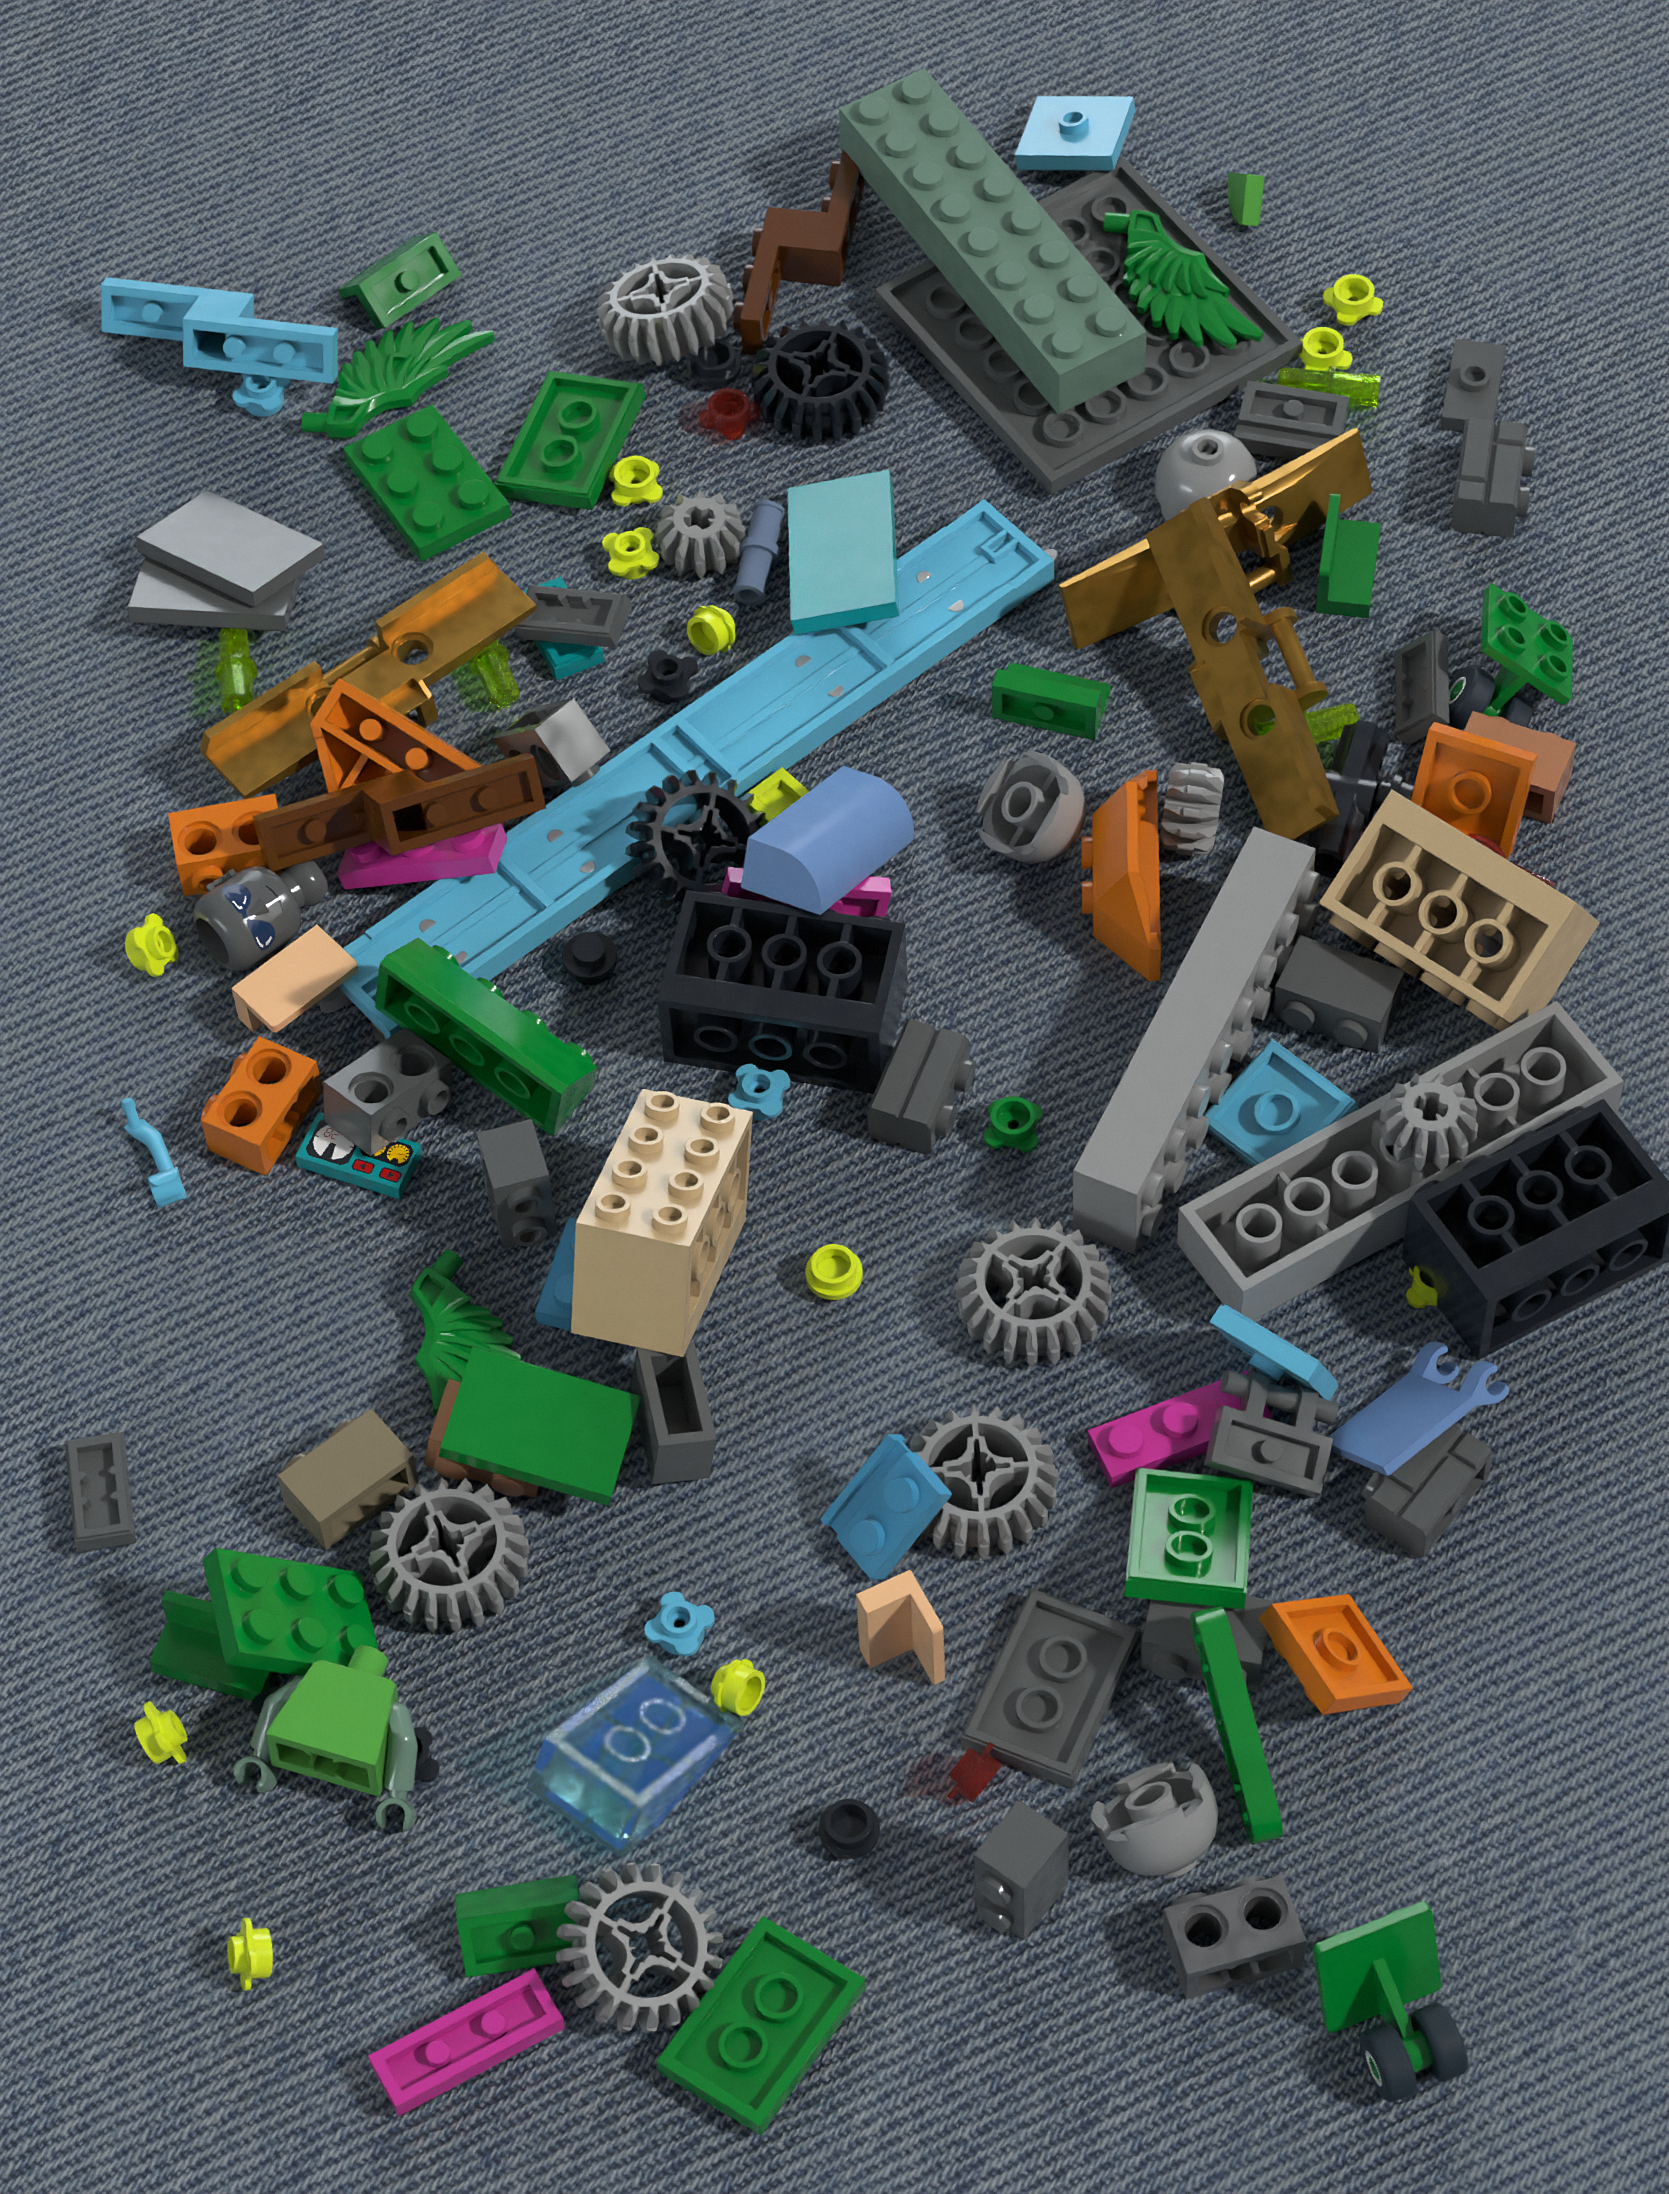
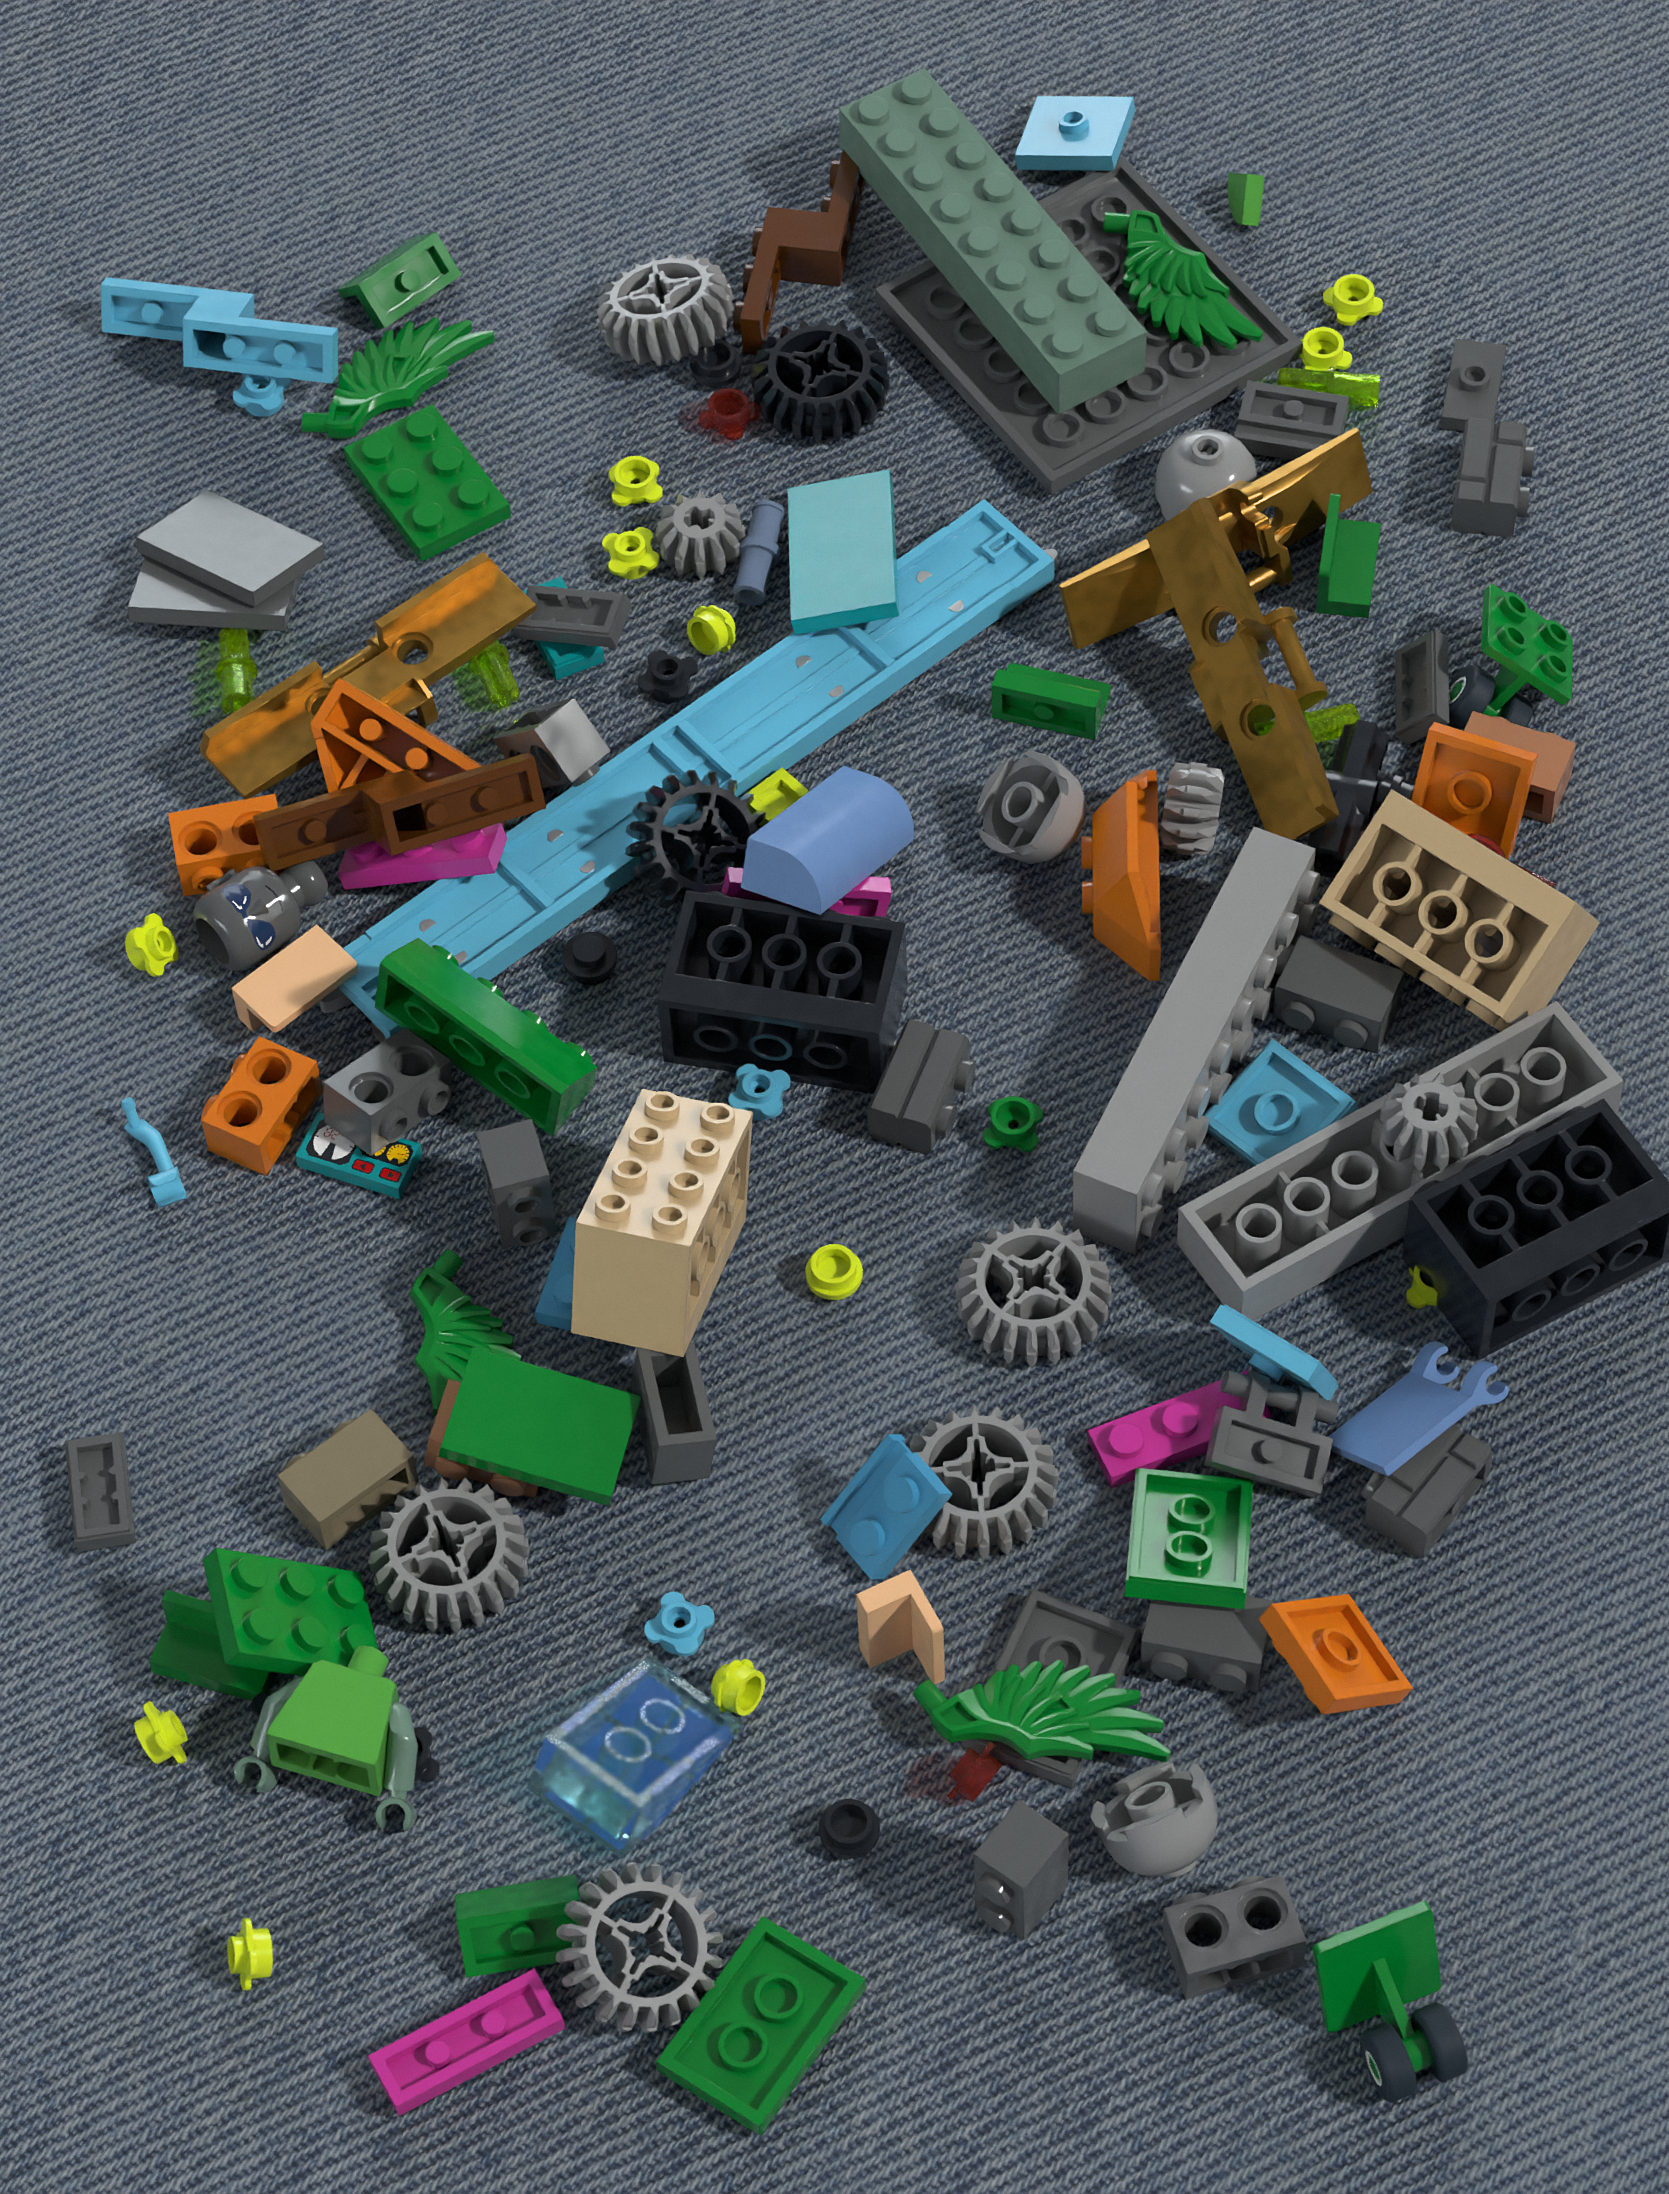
(570, 440): green tile -> none
(1047, 1713): none -> green animal
(1236, 1725): green beam -> none

